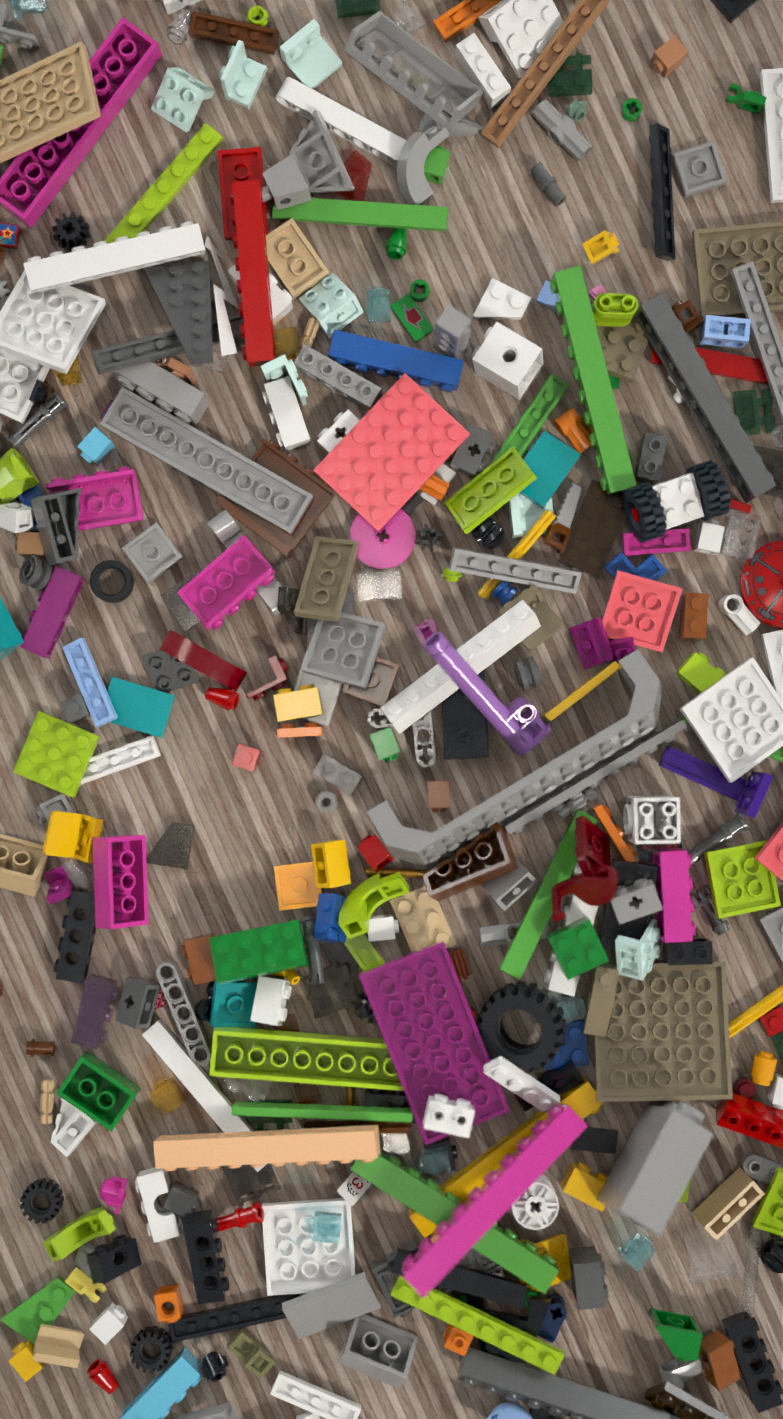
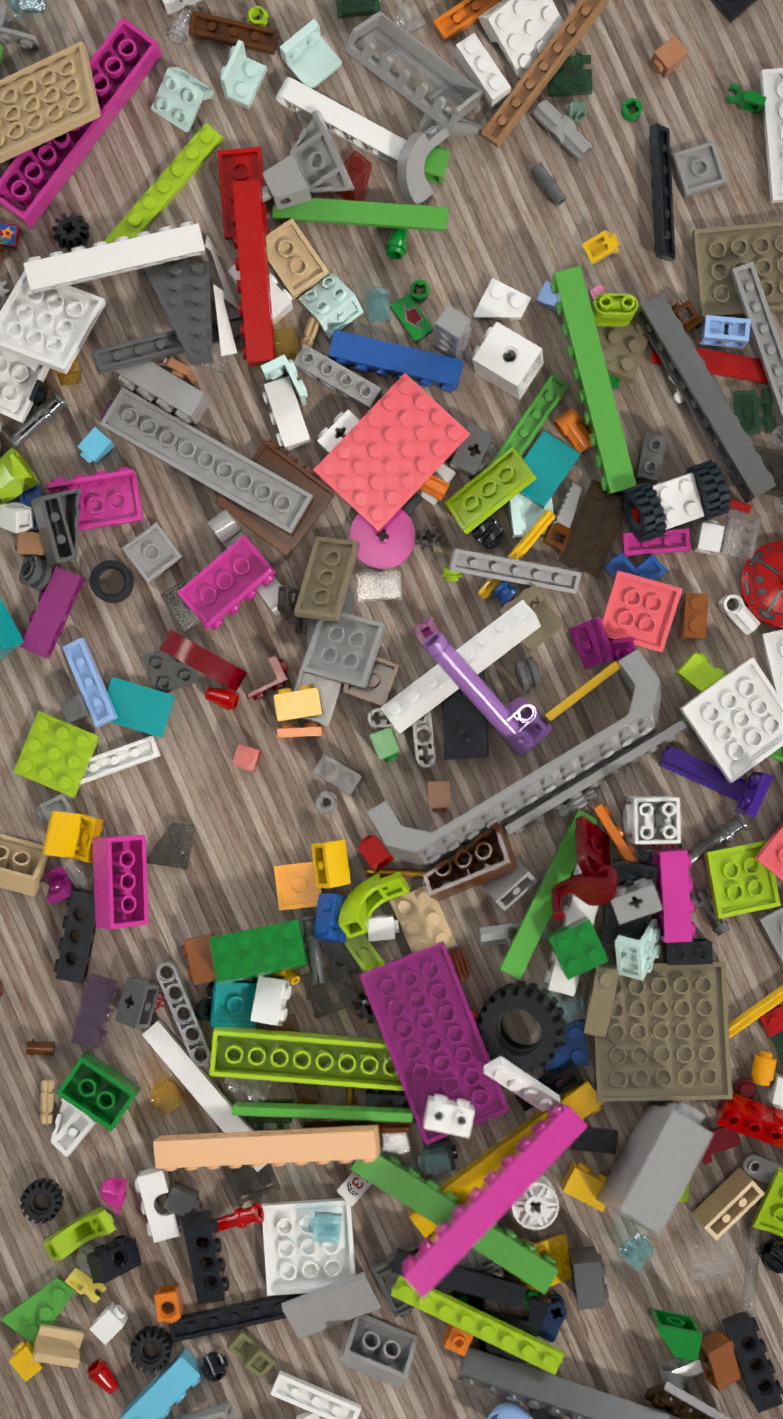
(721, 1140): none -> dark red bracket

